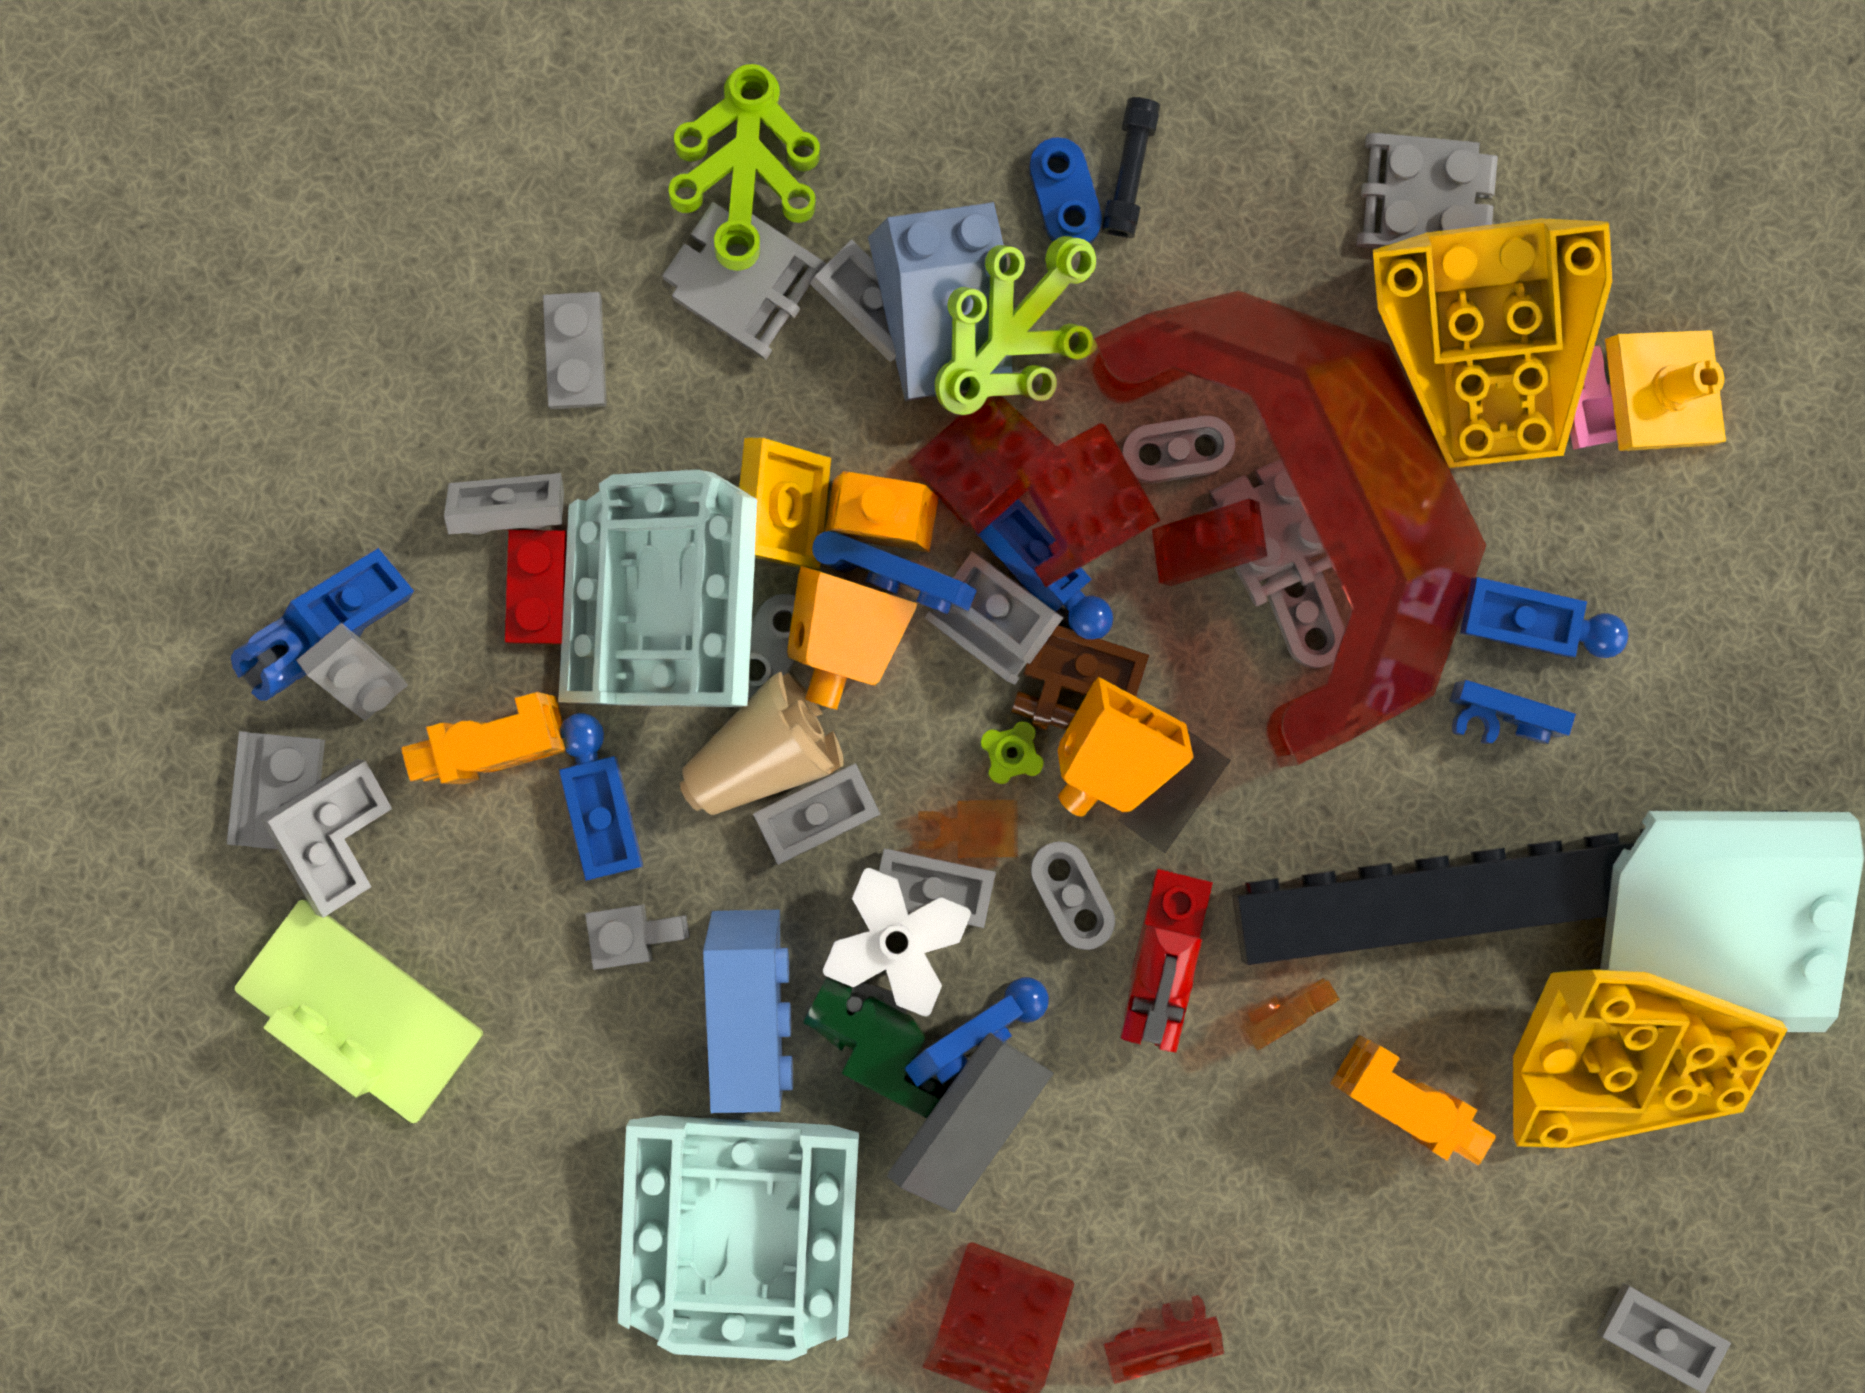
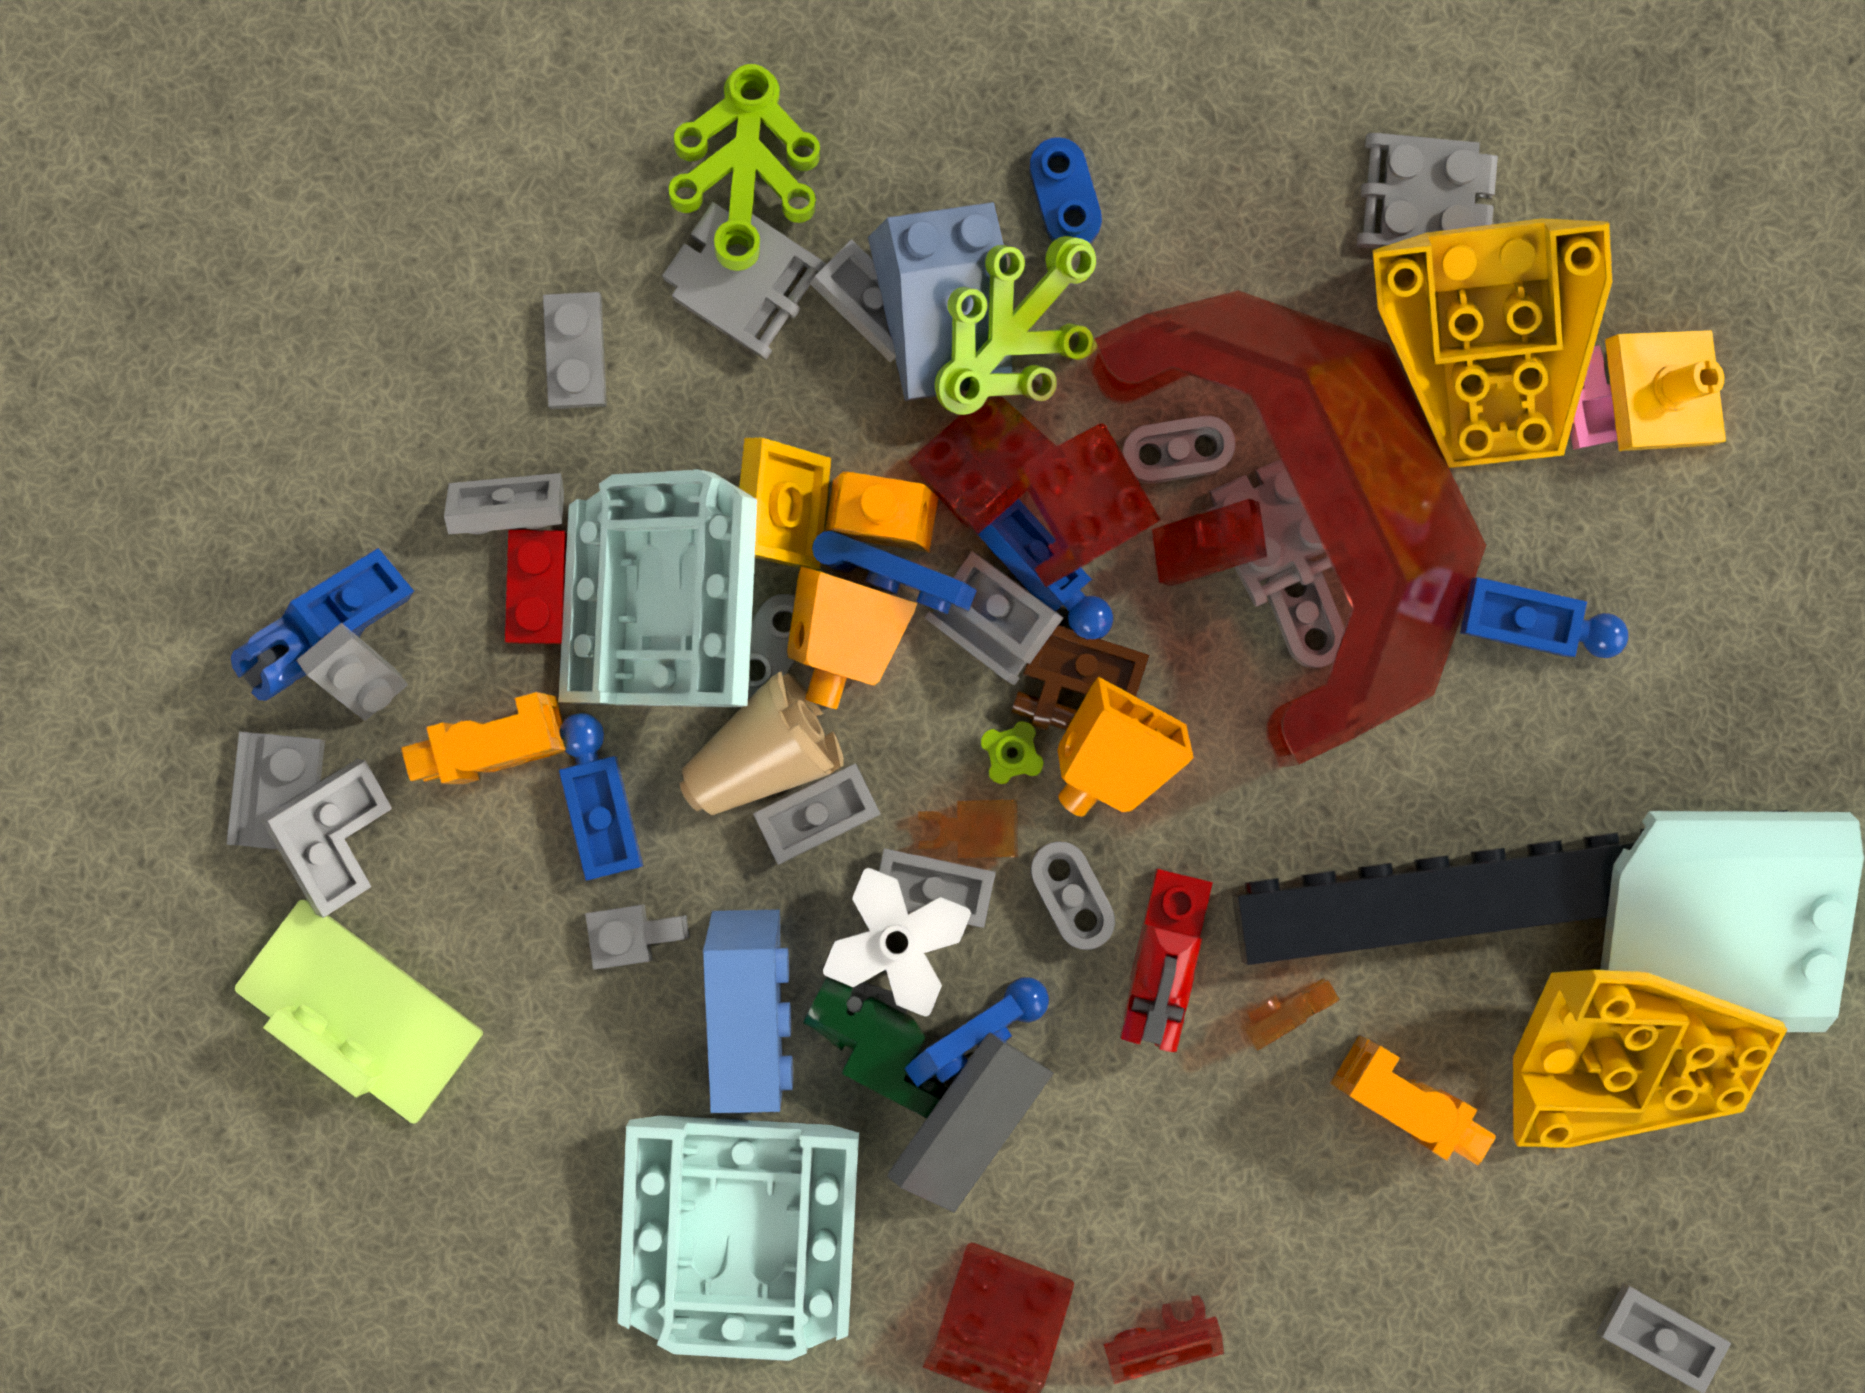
(1140, 123): black bar -> none
(1171, 806): clear smoke plate -> none
(1534, 719): blue plate -> none

